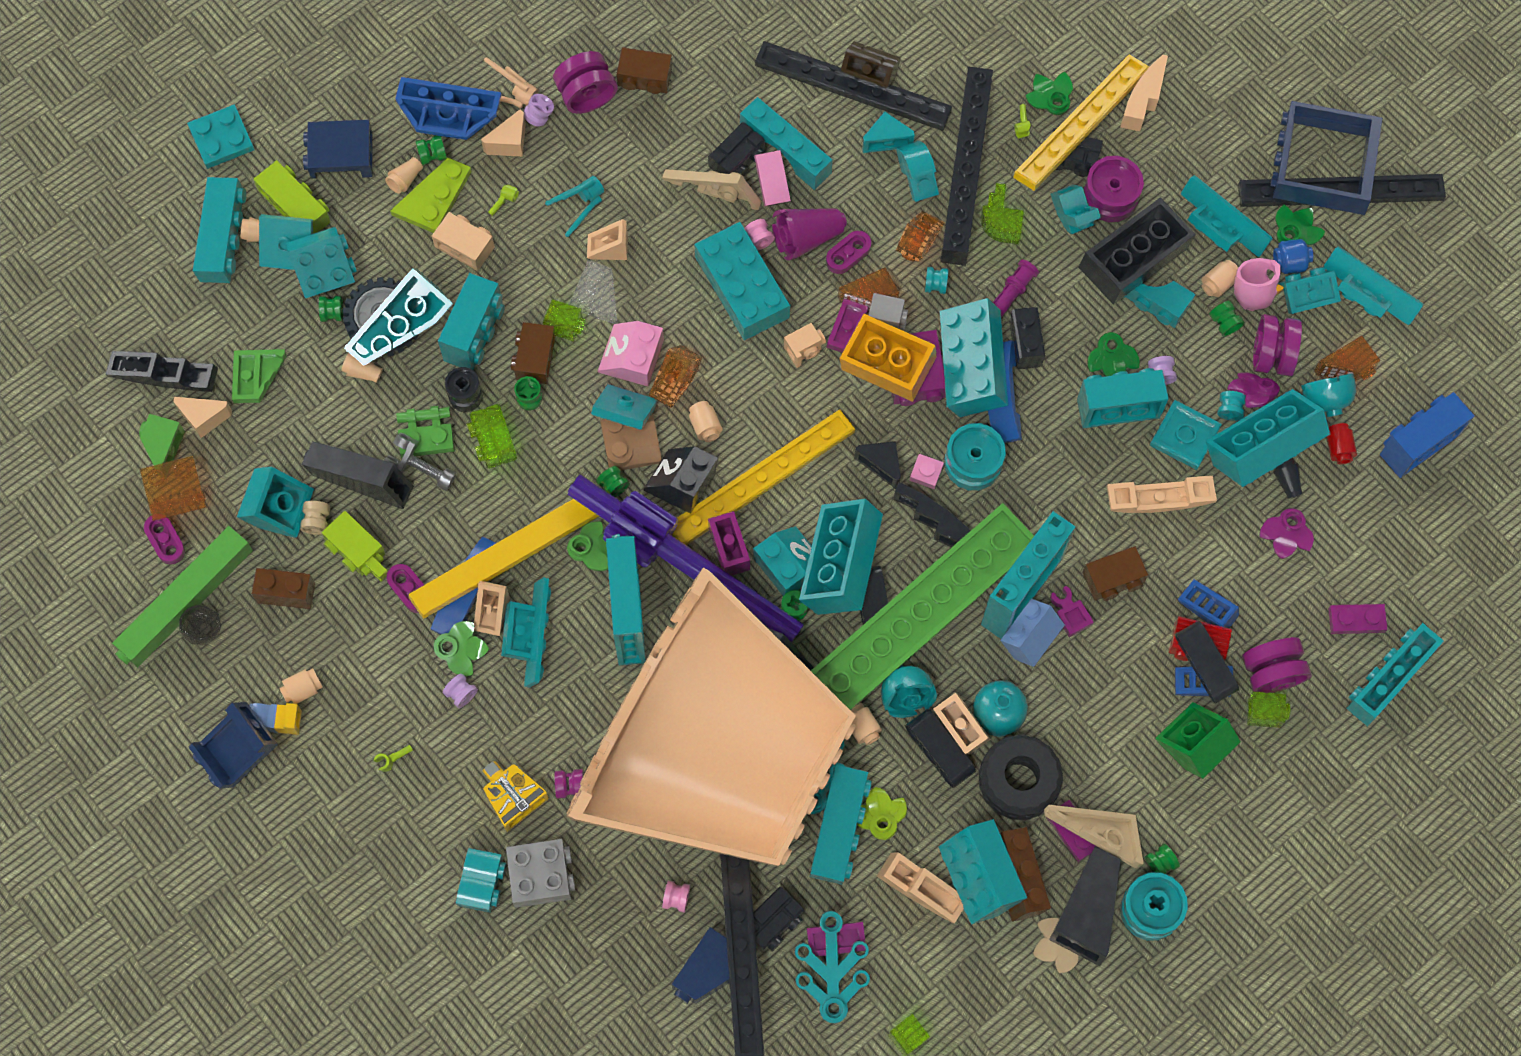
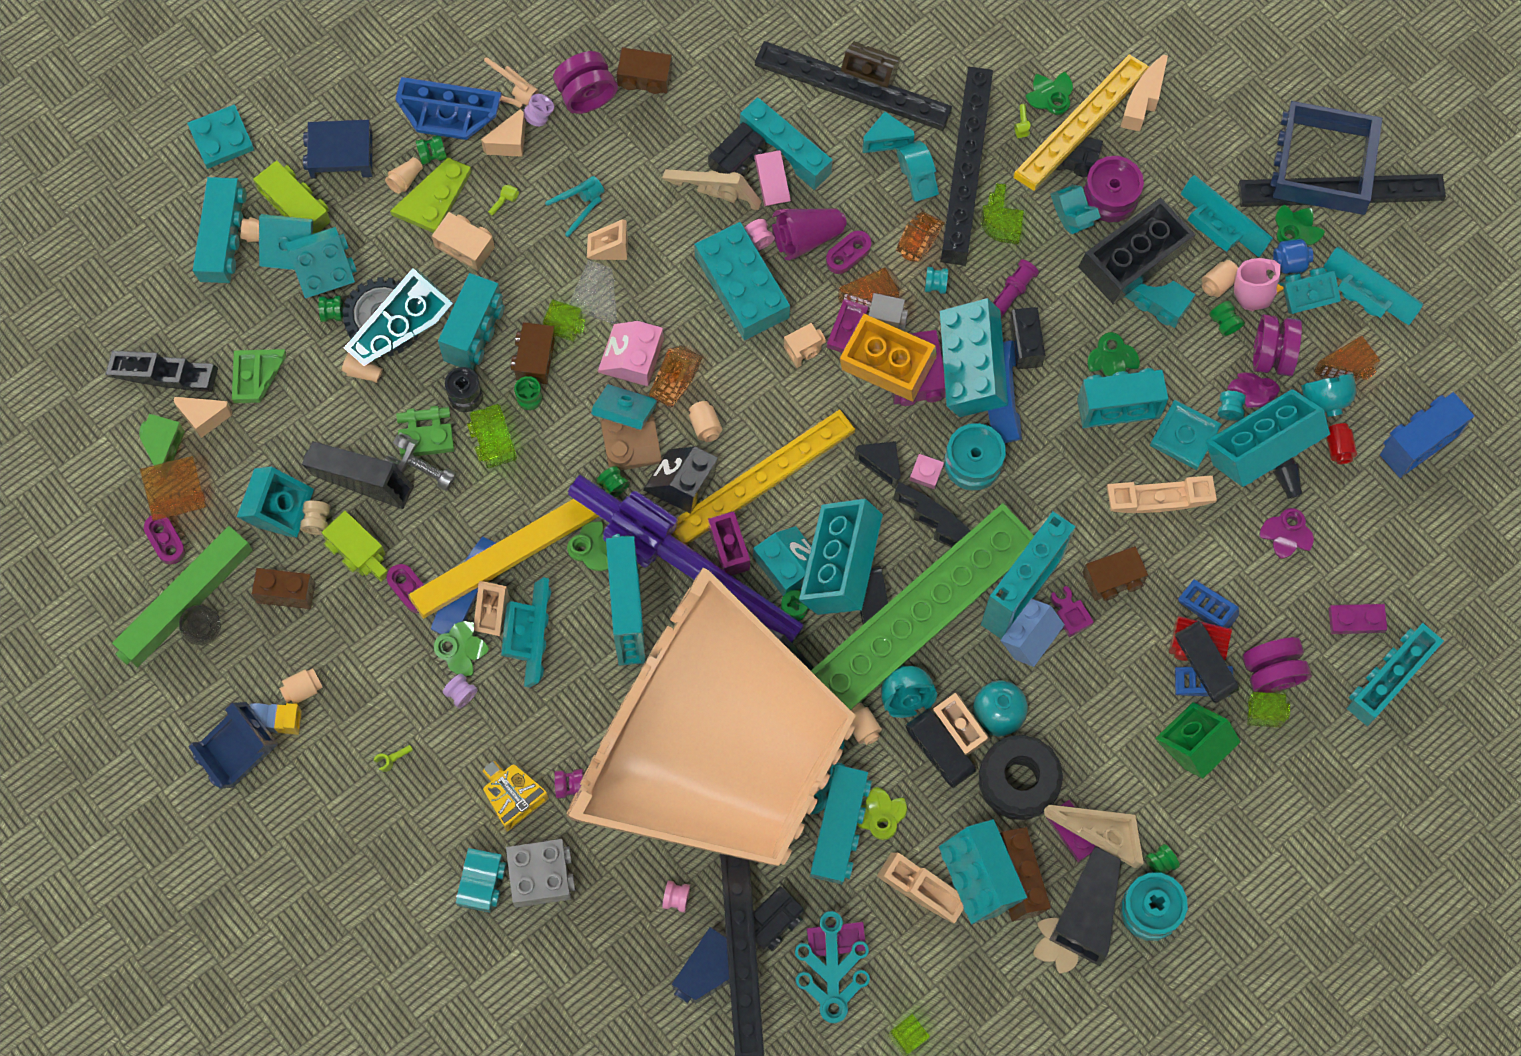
(1166, 364): lavender wheel -> none

